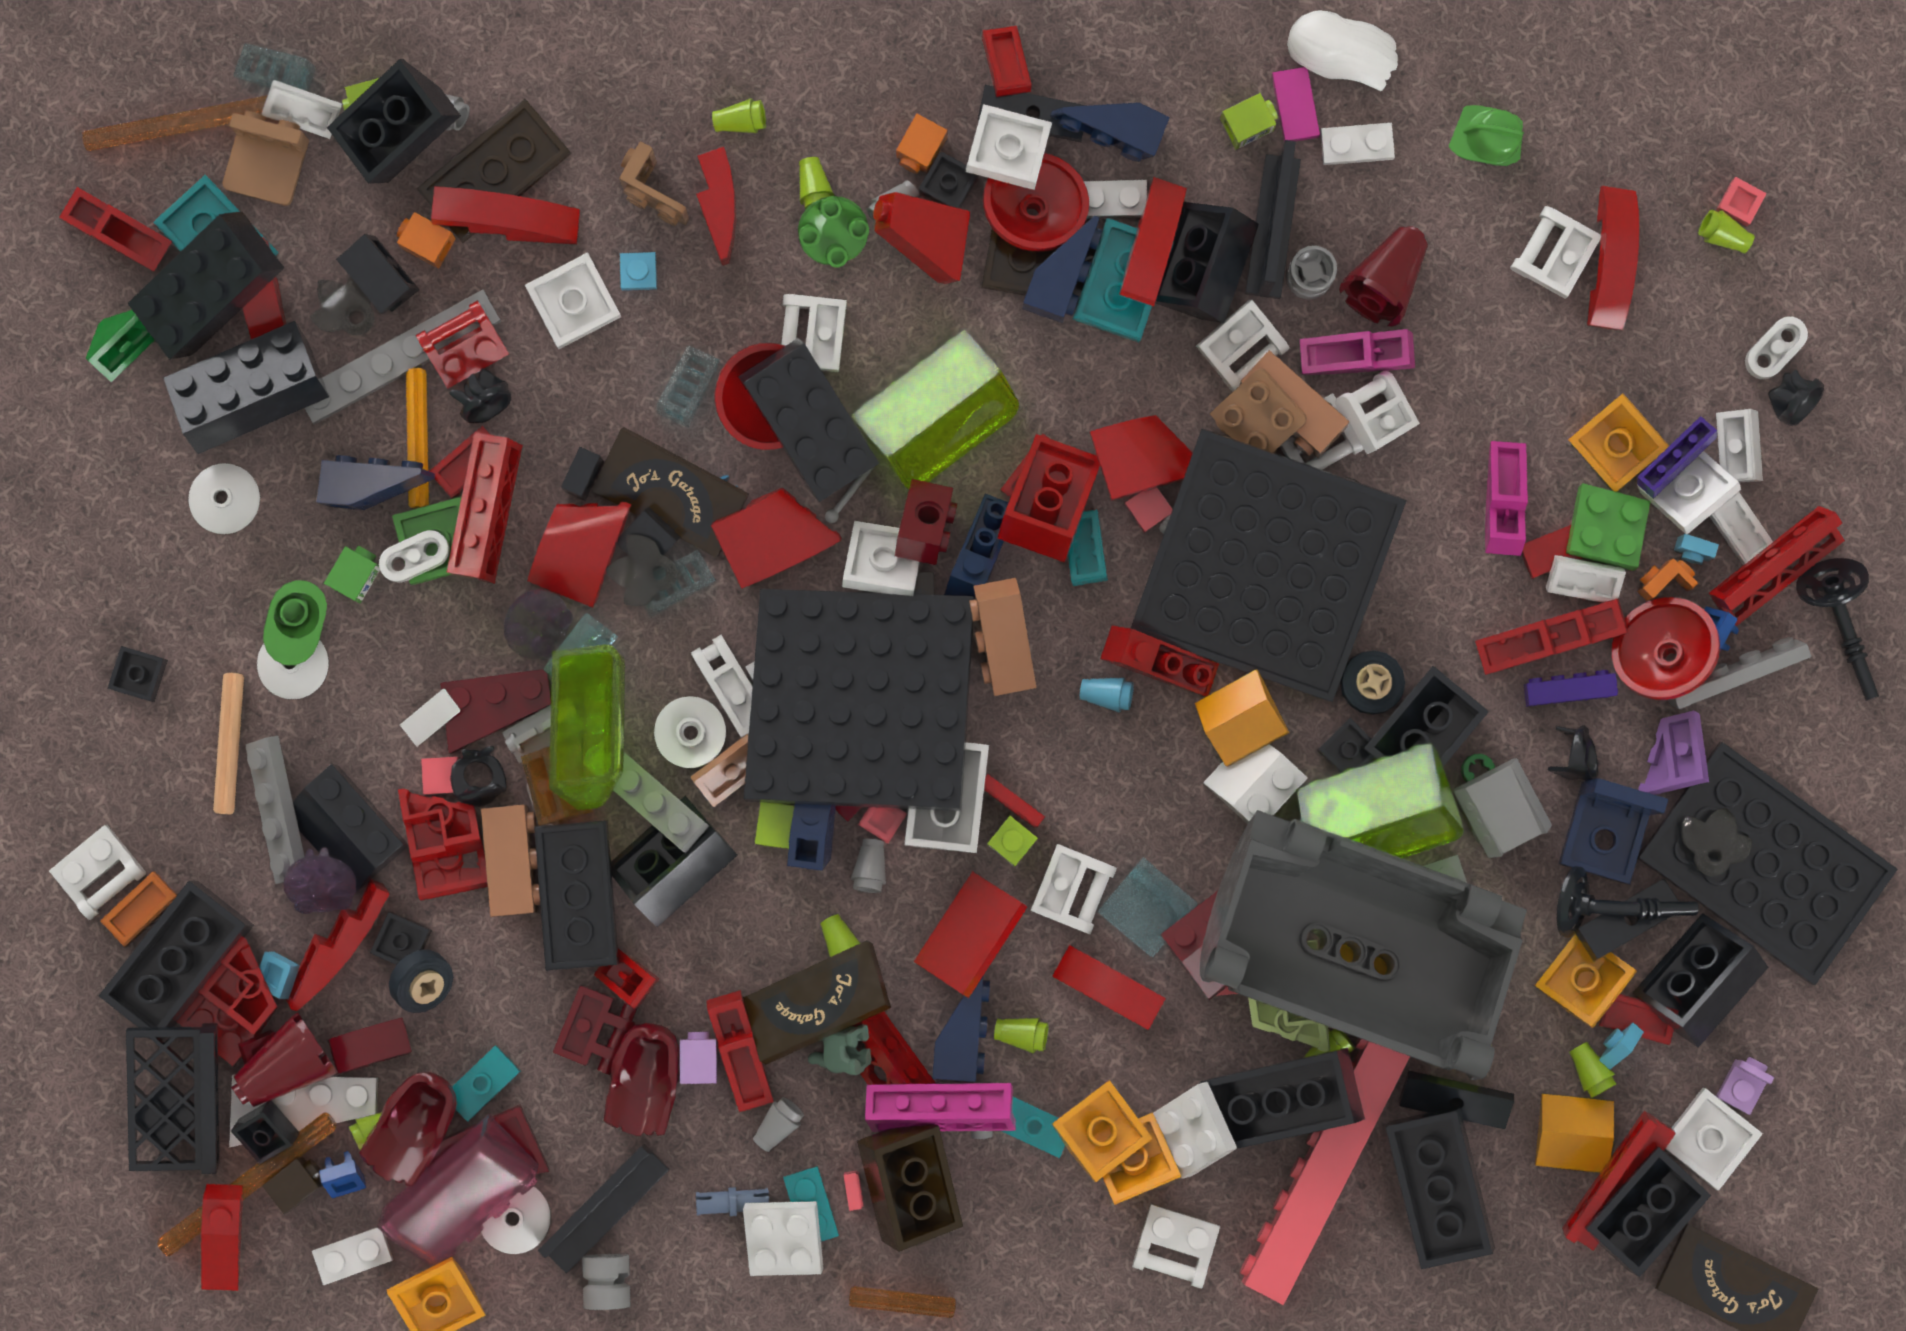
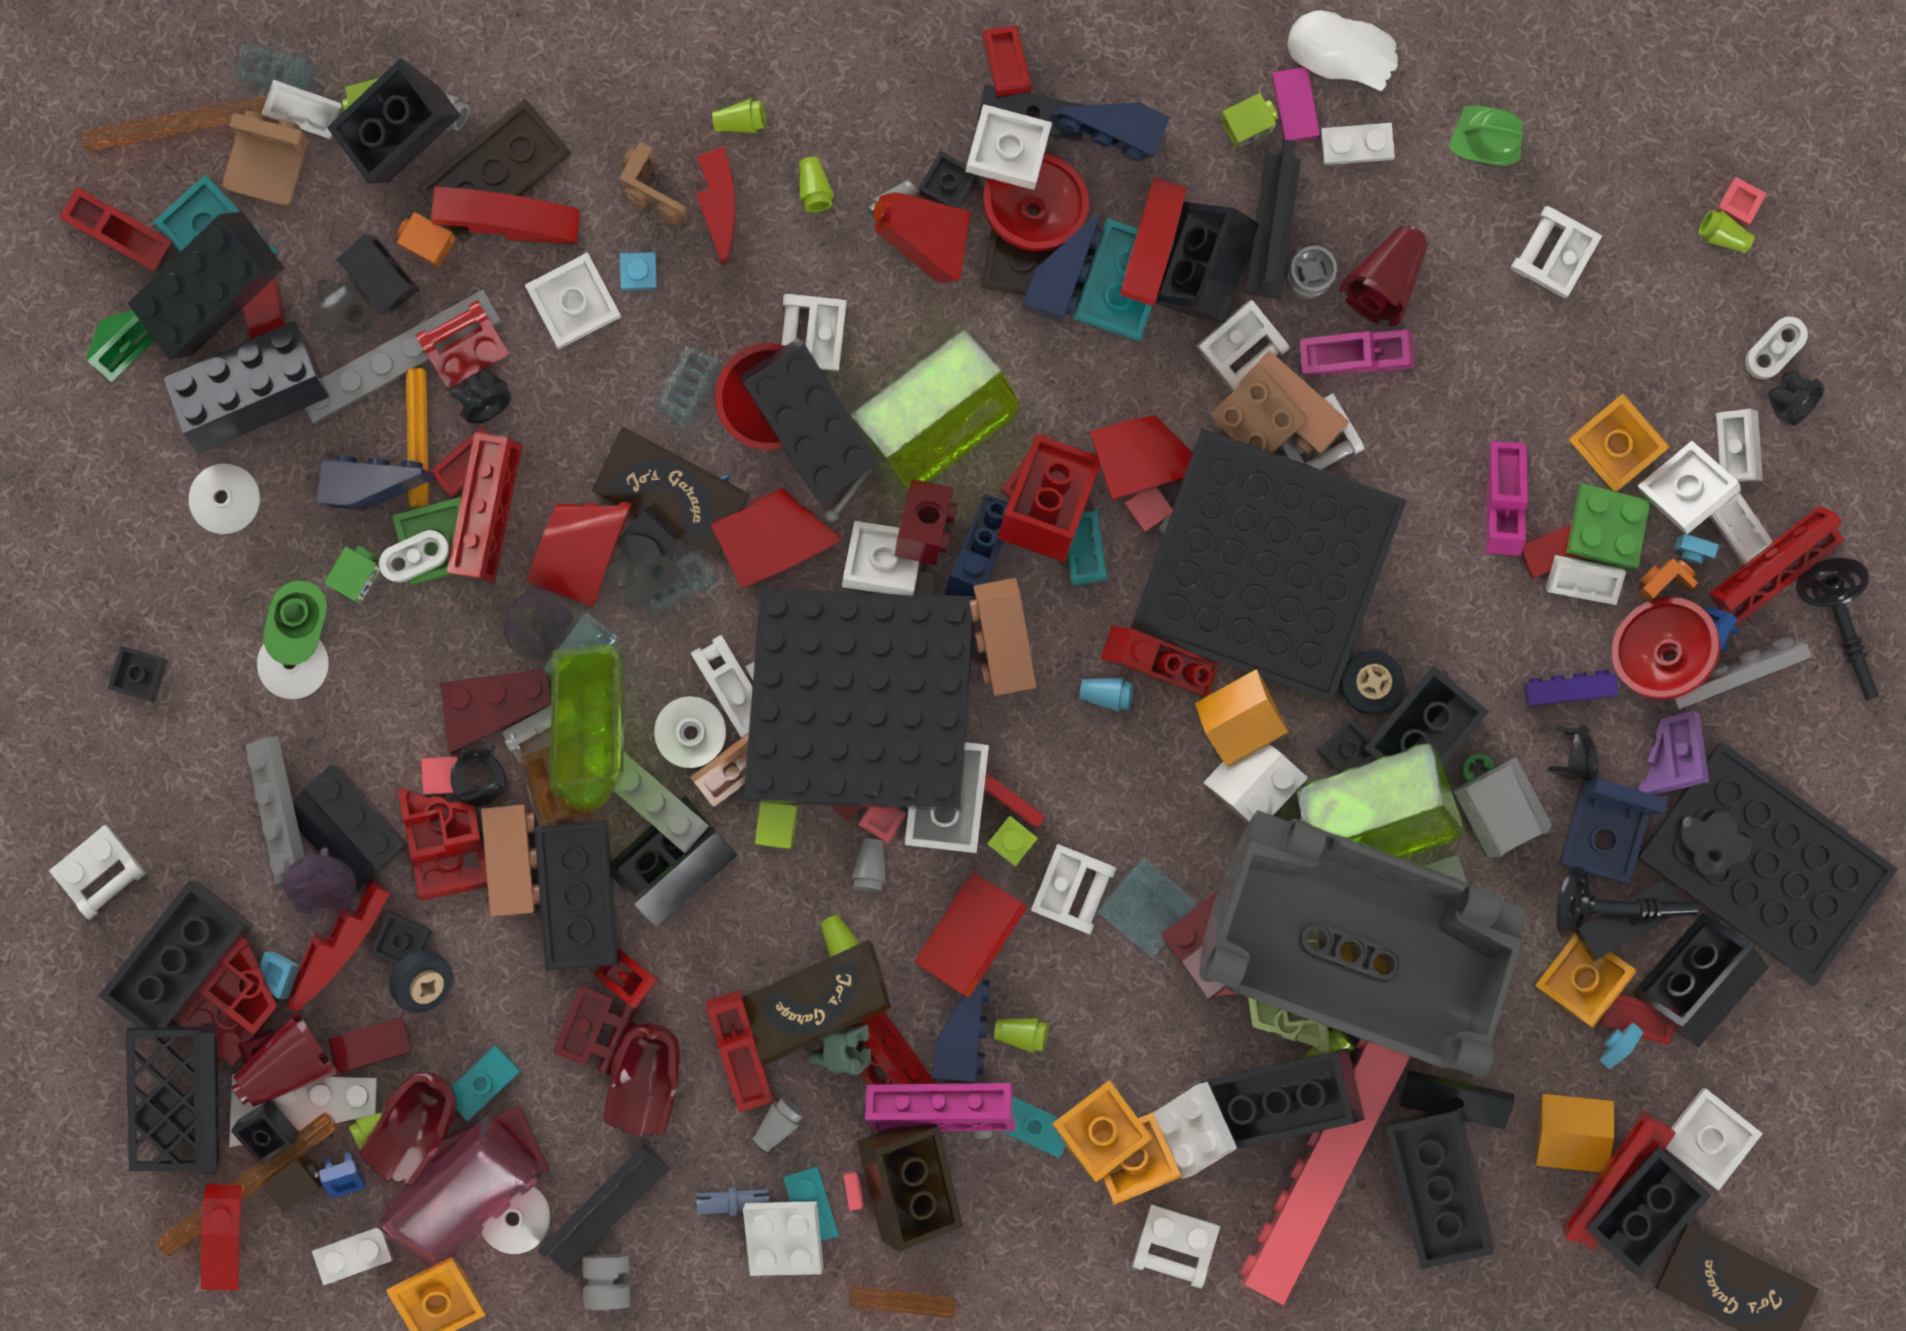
(139, 909): orange tile -> none
(228, 743): light nougat axle -> none
(430, 717): white sticker -> none
(582, 473): black piece -> none
(698, 1059): lavender brick -> none
(811, 836): dark blue slope -> none
(833, 230): bright green dish -> none
(921, 144): orange brick -> none
(1109, 987): red slope -> none
(1116, 198): white plate -> none
(1384, 421): white plate -> none
(1551, 636): red slope -> none
(1591, 1072): lime cone -> none
(1617, 258): red slope -> none
(1677, 457): dark purple piece -> none
(1744, 1084): lavender bracket -> none

